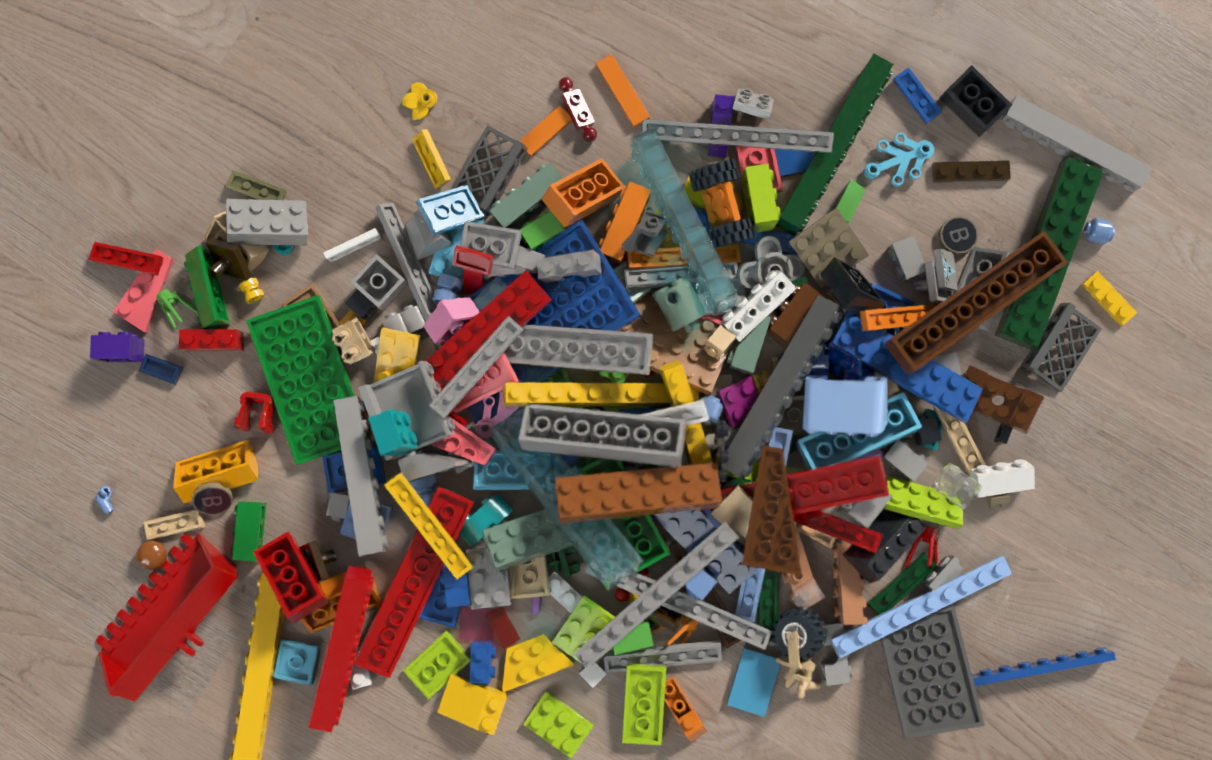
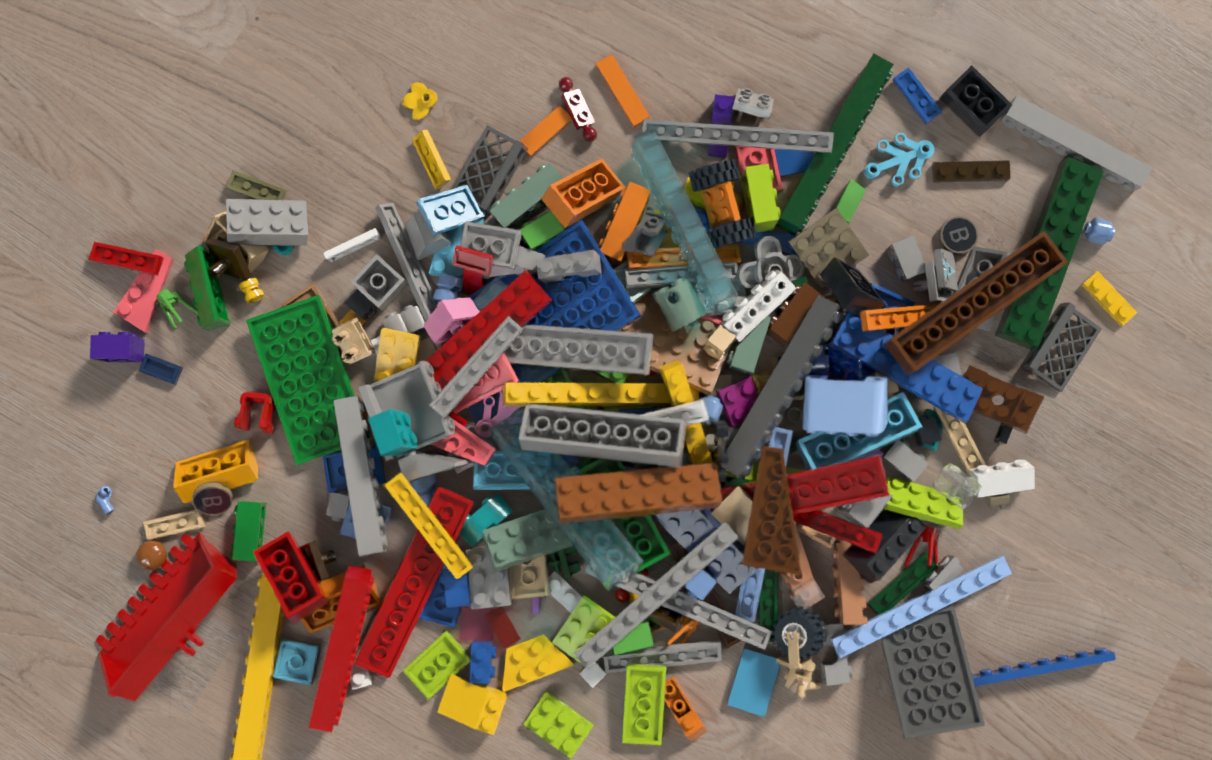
(211, 340): red brick -> none

